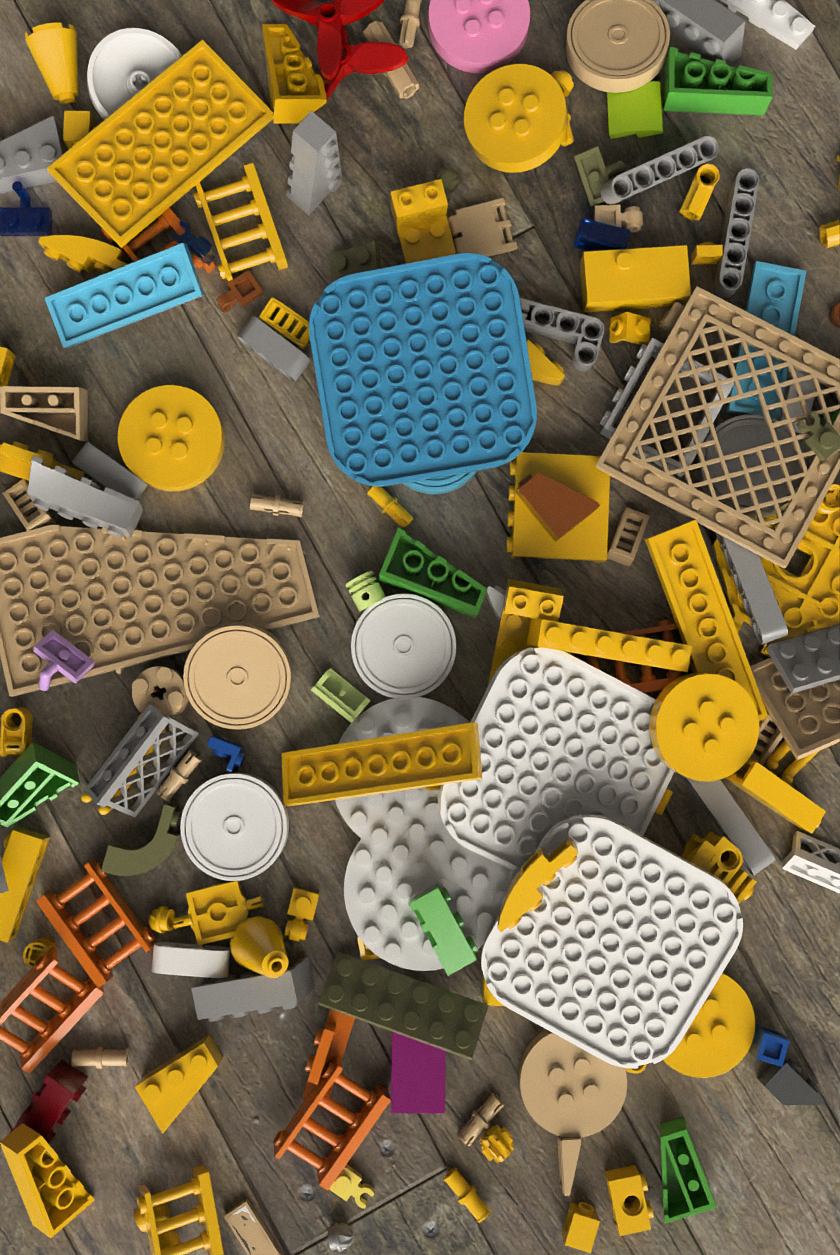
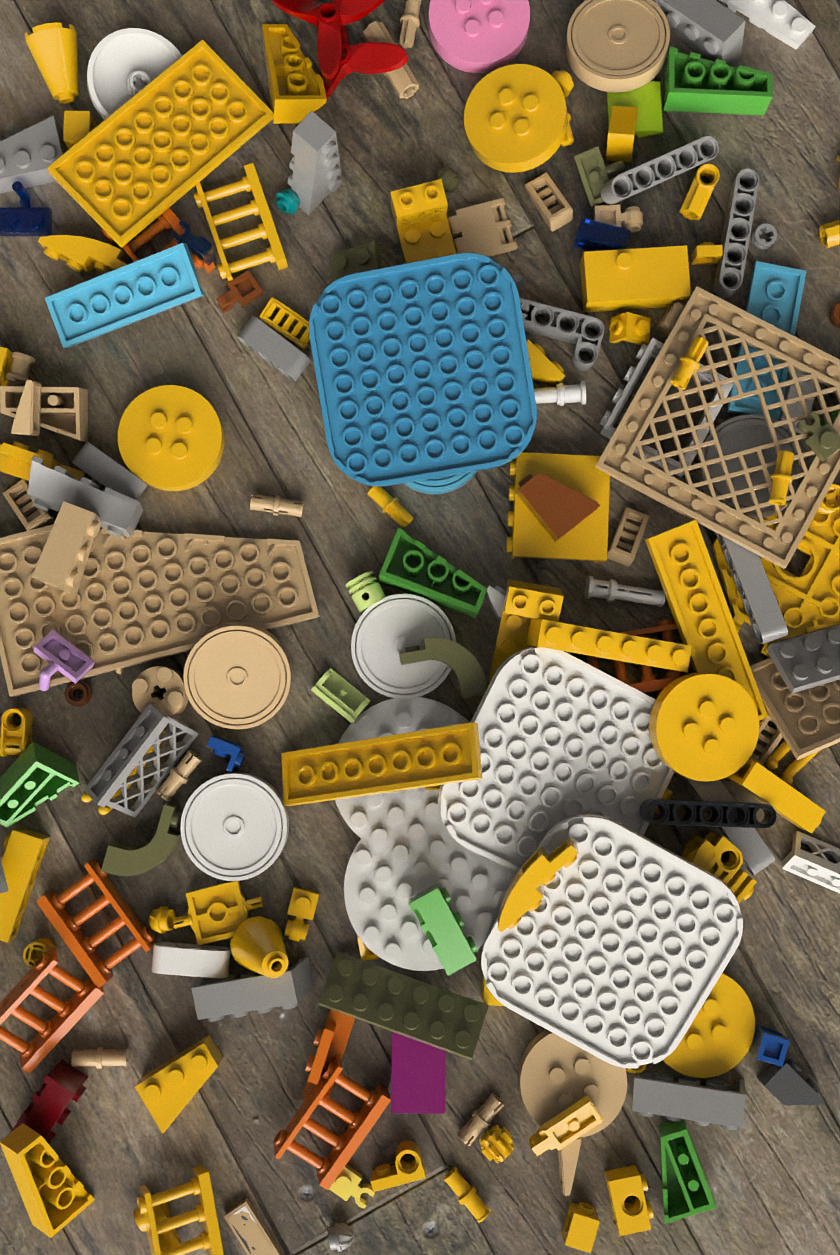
(20, 367): none -> tan bush
(28, 412): none -> tan slope
(67, 548): none -> tan wedge
(71, 697): none -> reddish brown plate
(287, 201): none -> teal plate
(403, 1172): none -> yellow plate
(463, 663): none -> olive arch
(559, 214): none -> tan slope
(562, 394): none -> white pin
(566, 1127): none -> yellow hinge
(612, 590): none -> white pin
(621, 133): none -> yellow slope
(689, 363): none -> yellow axle
(690, 1099): none -> light grey wedge
(720, 813): none -> black beam
(766, 229): none -> light grey bush
(781, 477): none -> yellow axle

